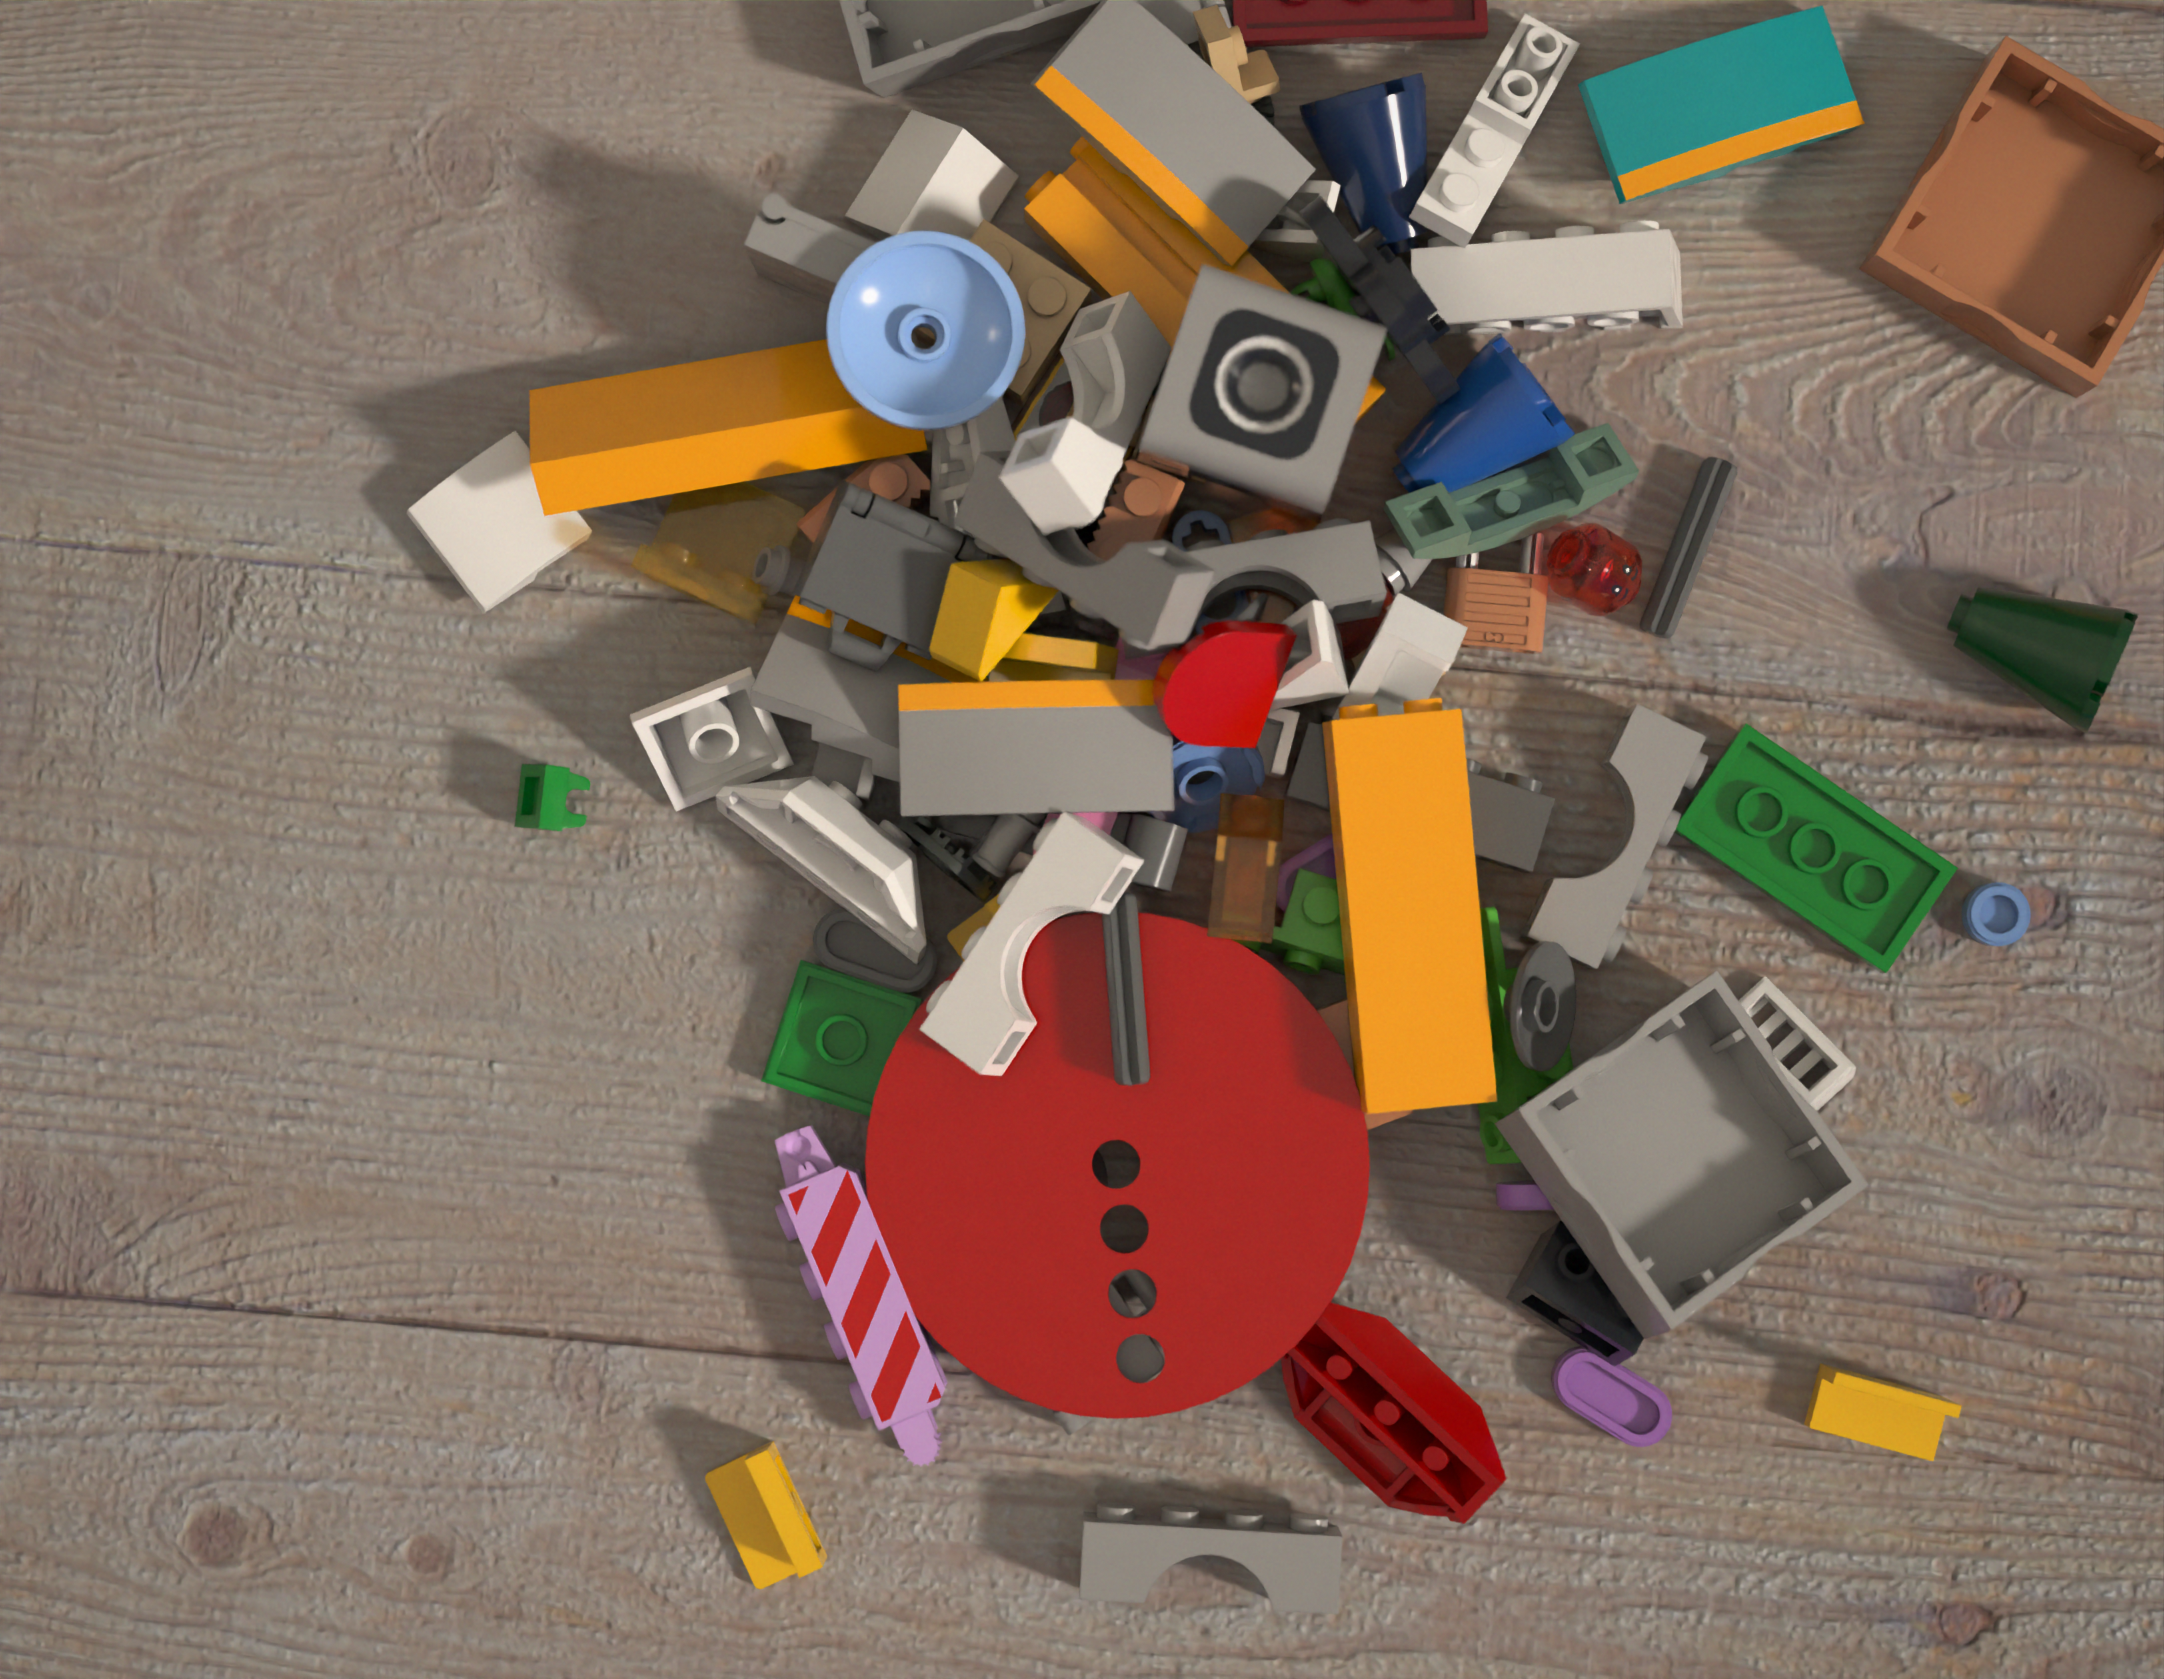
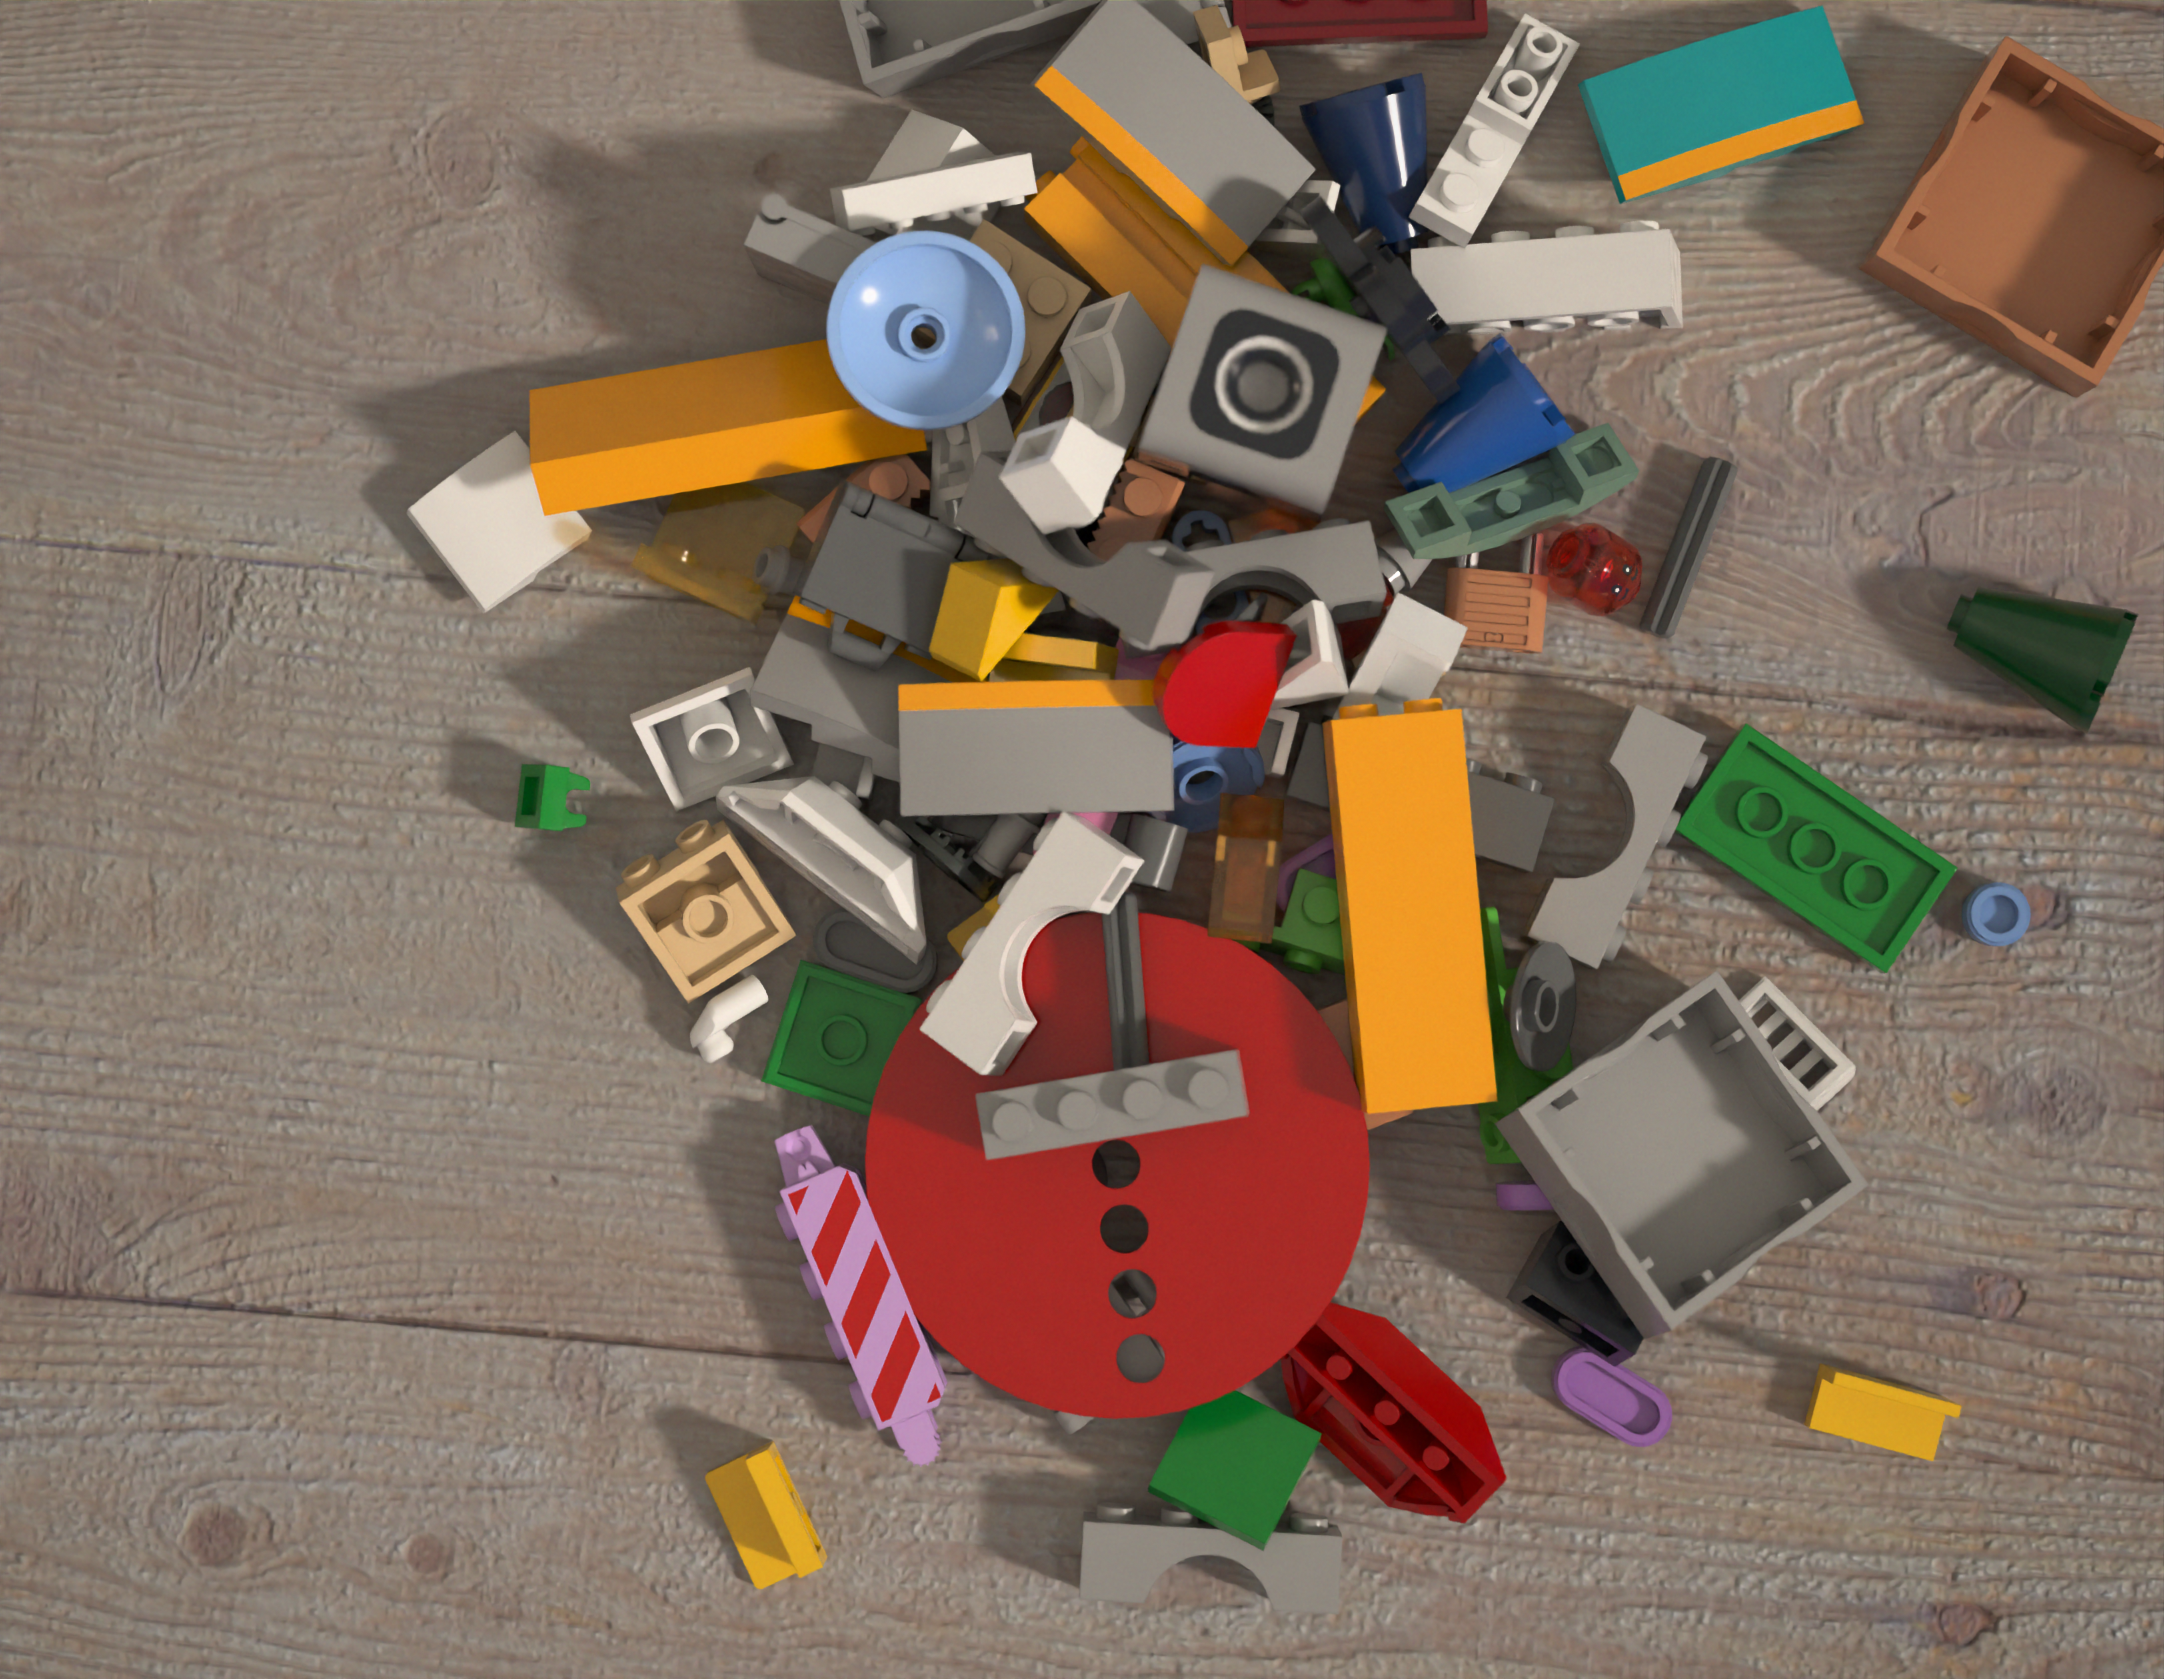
(703, 908): none -> tan plate
(722, 1011): none -> white arm
(934, 192): none -> white piece
(1112, 1104): none -> light grey arch
(1235, 1465): none -> green tile

